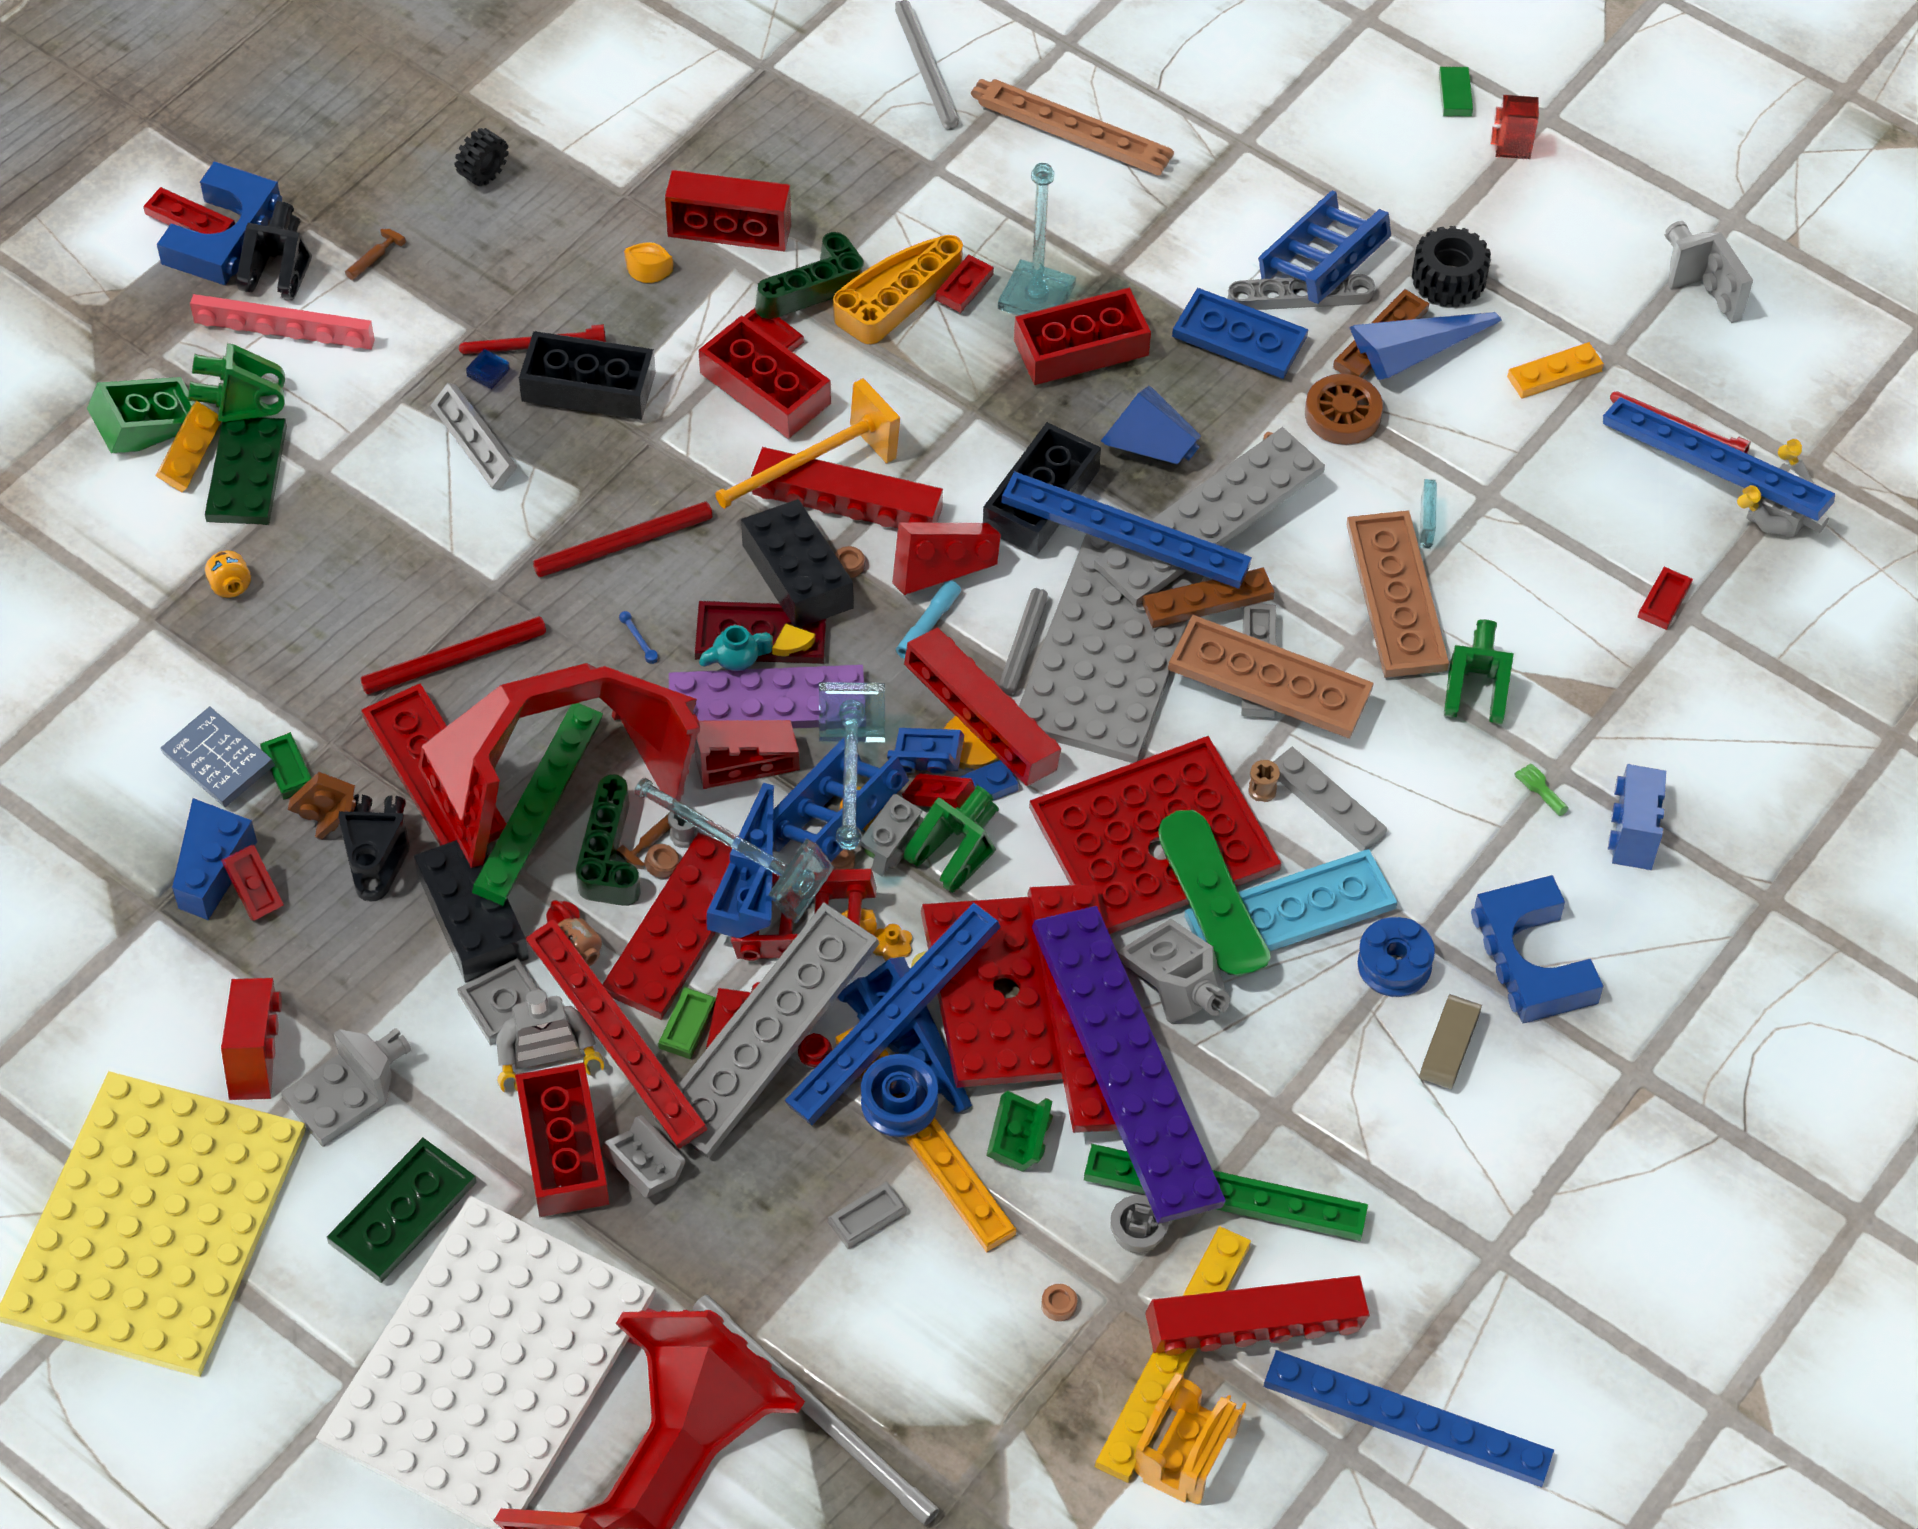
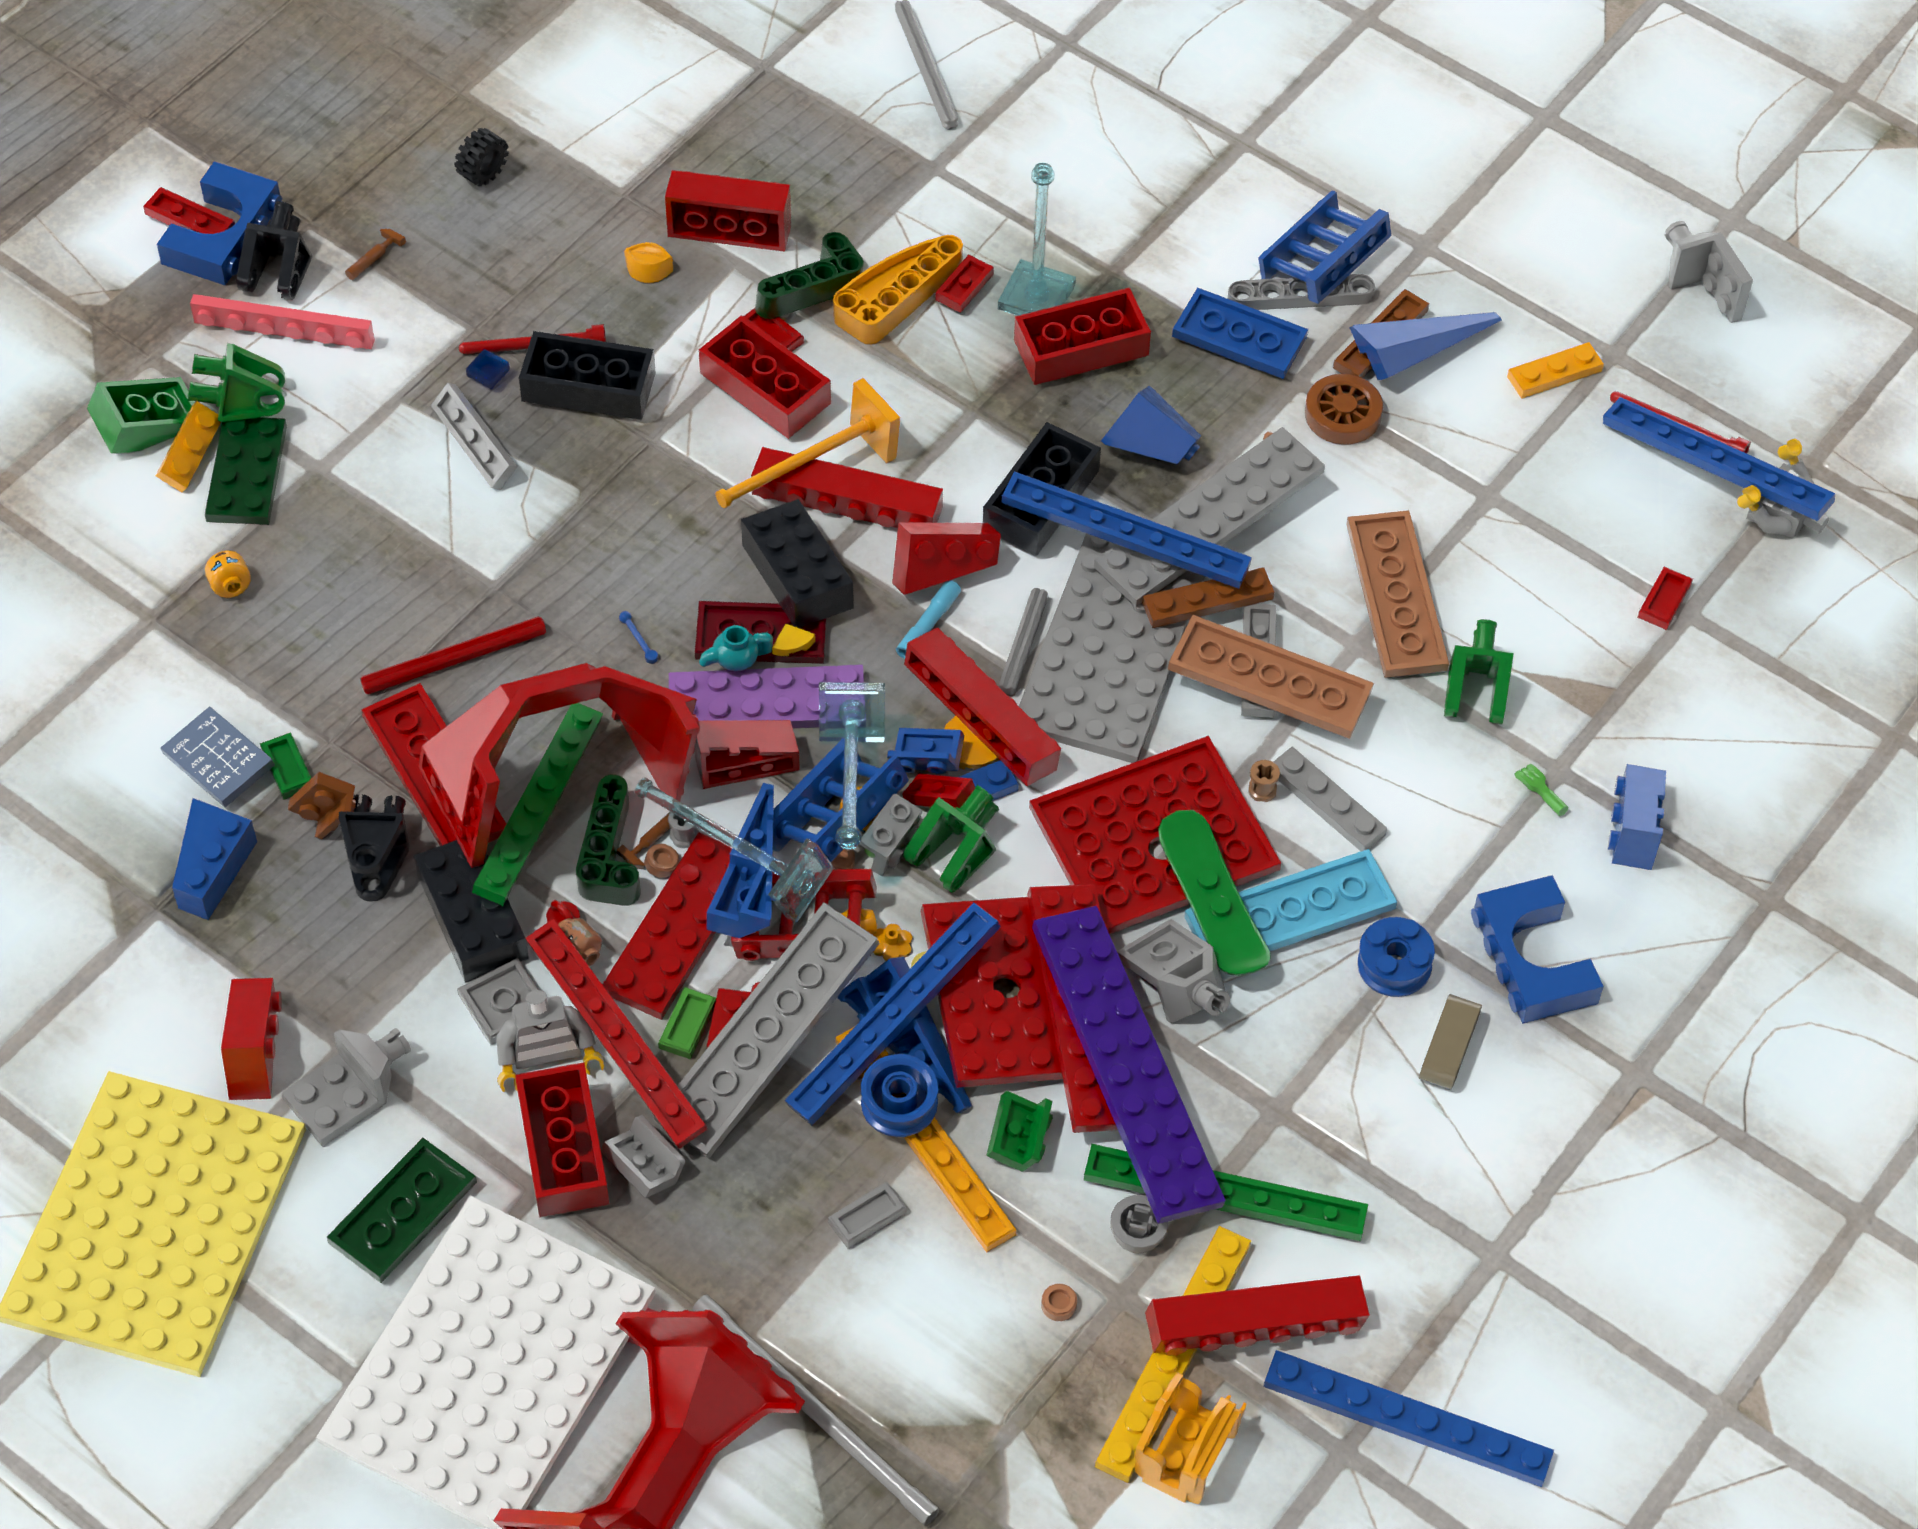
(252, 882): red plate -> none
(622, 539): red axle -> none
(814, 1049): red plate -> none
(851, 559): nougat tile -> none
(1073, 125): nougat hinge -> none
(1428, 513): clear light blue tile -> none
(1455, 91): green tile -> none
(1455, 249): black tyre -> none
(1515, 127): clear red brick -> none

